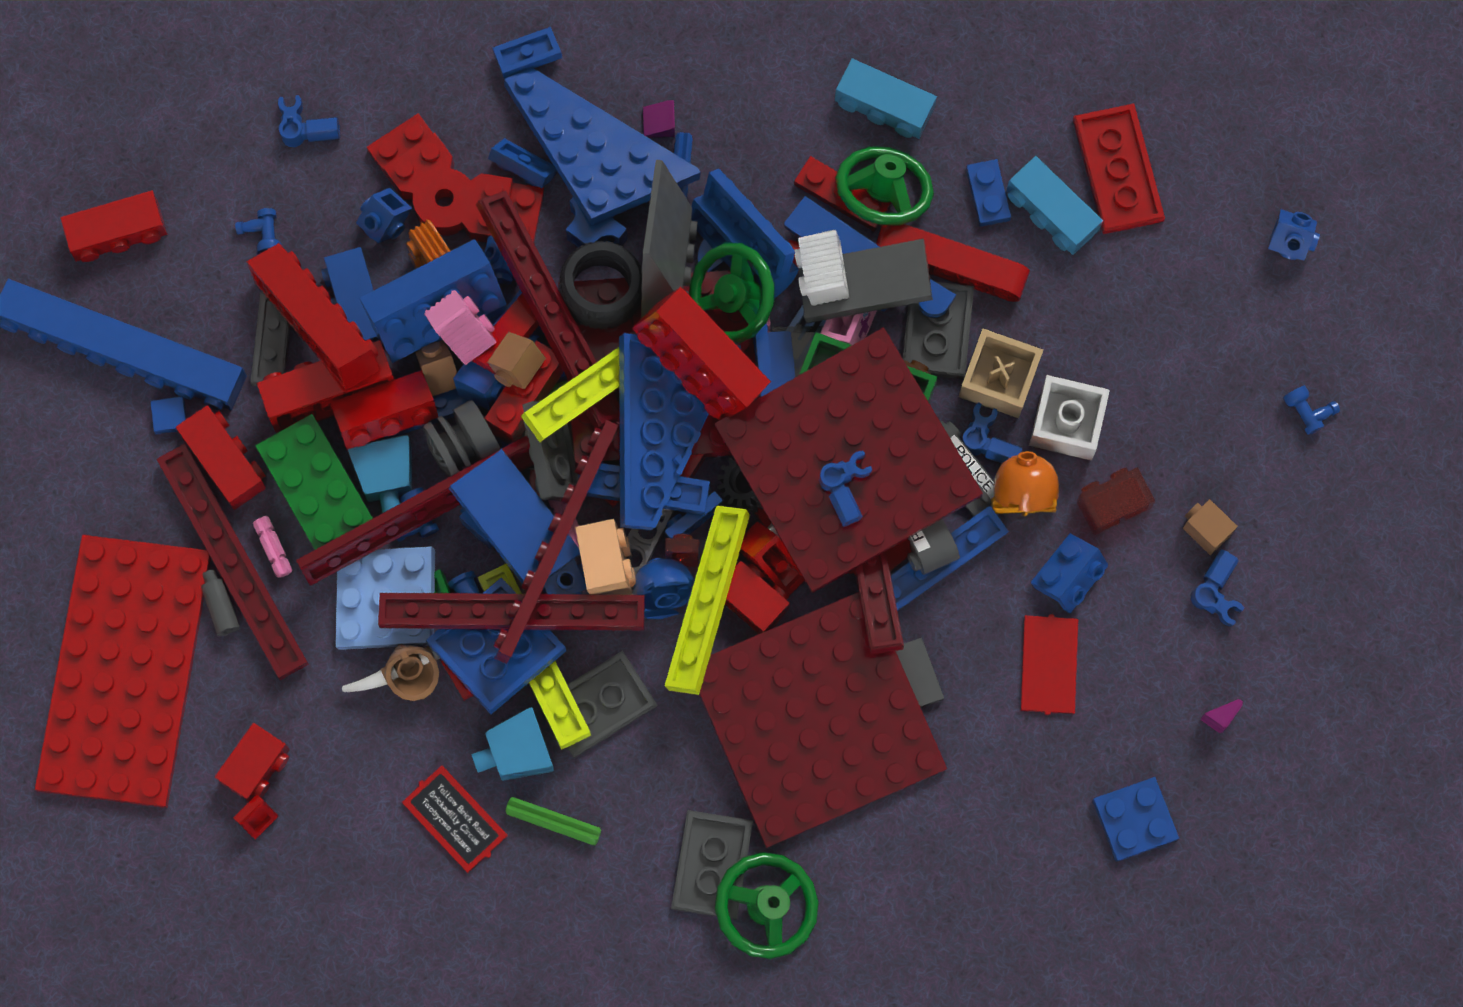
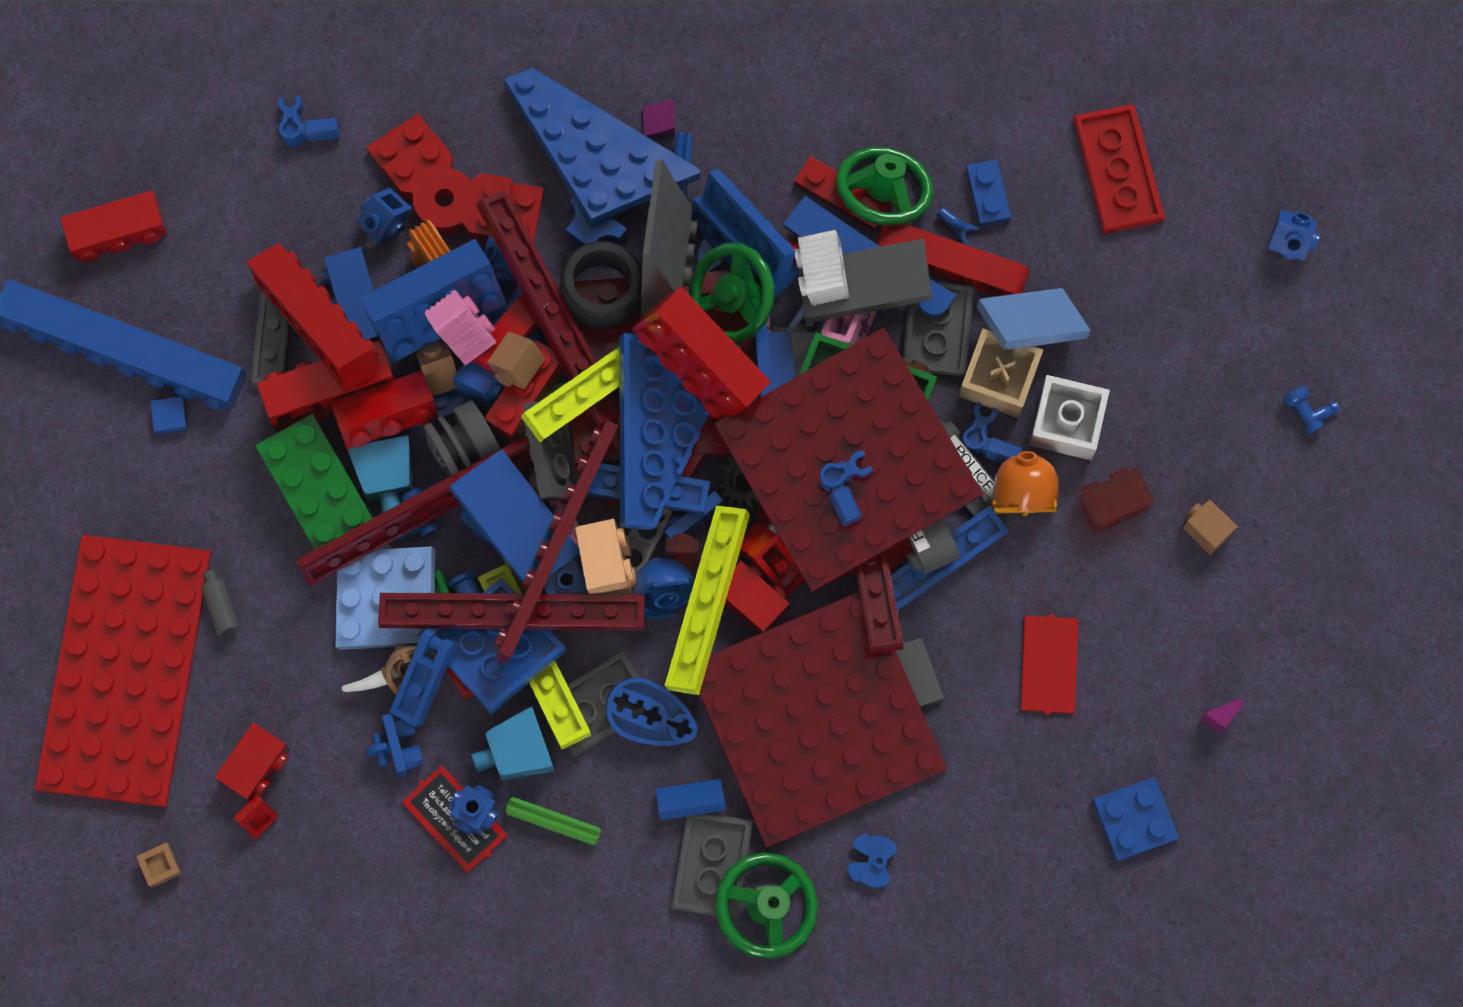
(158, 865): none -> medium nougat plate
(222, 456): red brick -> none
(232, 562): dark red plate -> none
(265, 224): blue piece -> none
(272, 546): bright pink axle -> none
(403, 759): none -> blue hips
(422, 678): none -> blue plate
(473, 822): none -> blue brick
(522, 163): blue plate -> none
(527, 52): blue plate -> none
(651, 695): none -> blue piece
(690, 799): none -> blue tile
(874, 872): none -> blue piece
(885, 99): dark azure brick -> none
(957, 225): none -> blue bar
(1033, 318): none -> medium blue tile
(1053, 206): dark azure brick -> none
(1070, 572): blue bracket -> none
(1206, 594): blue bar -> none

